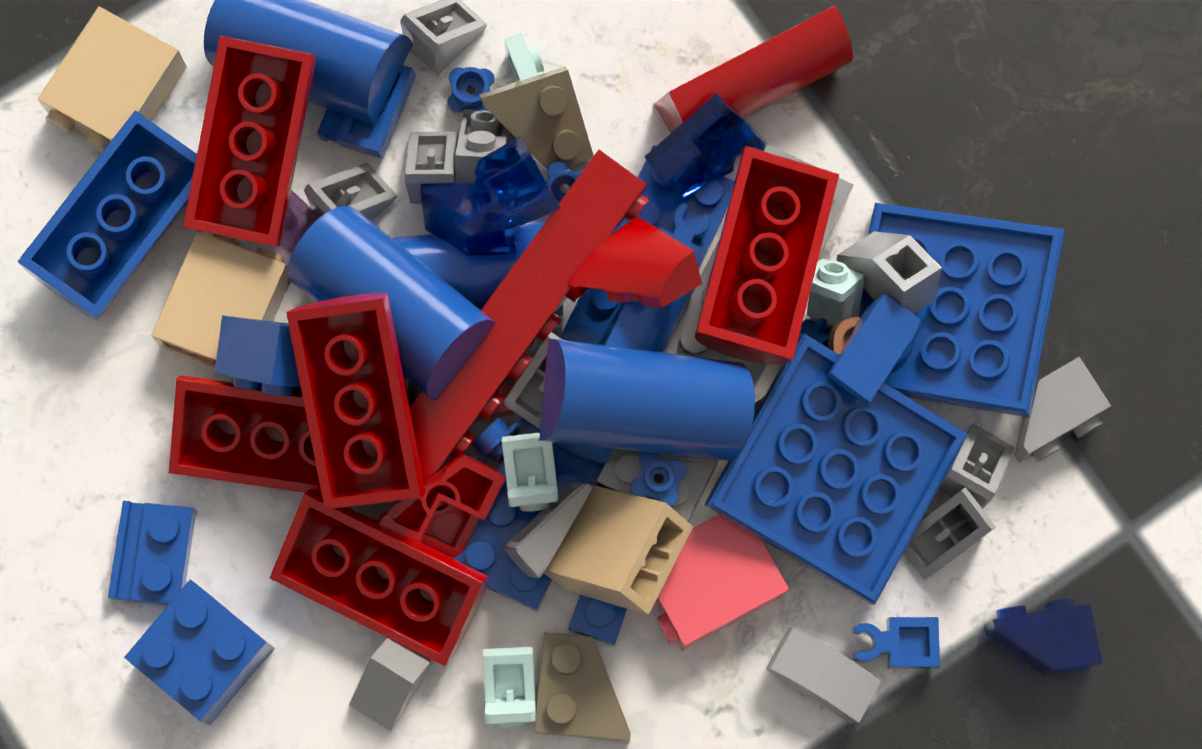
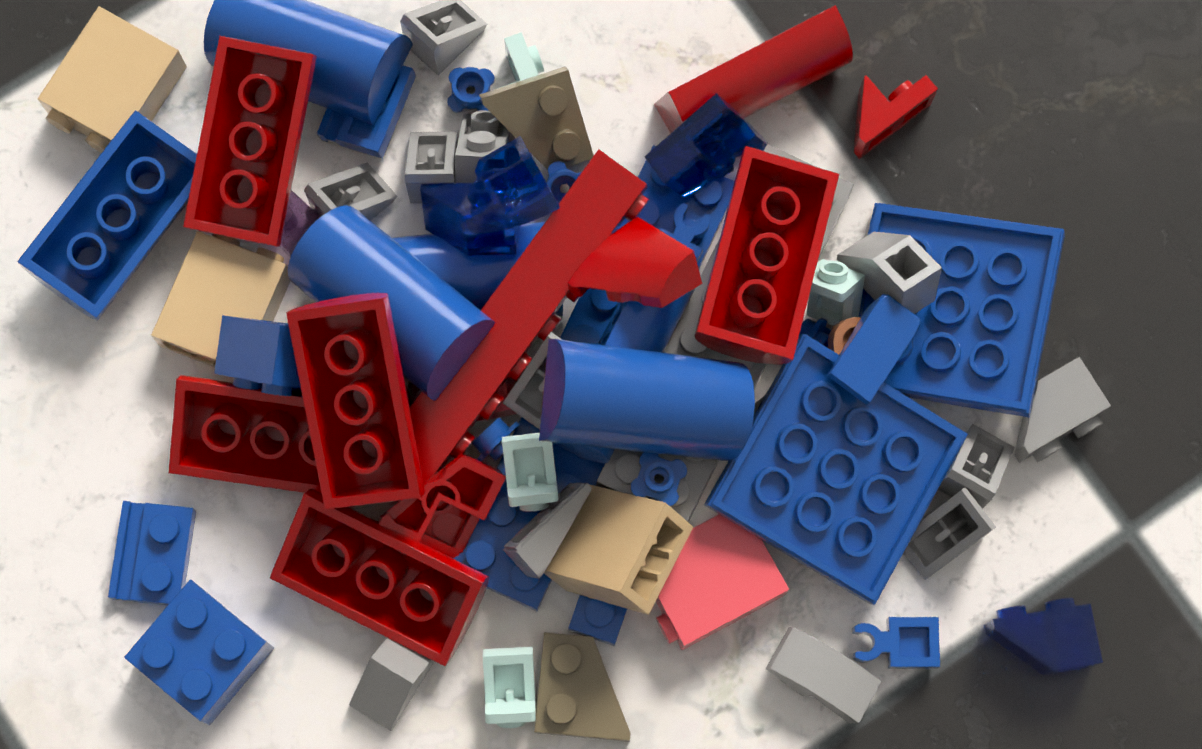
(880, 118): none -> red slope

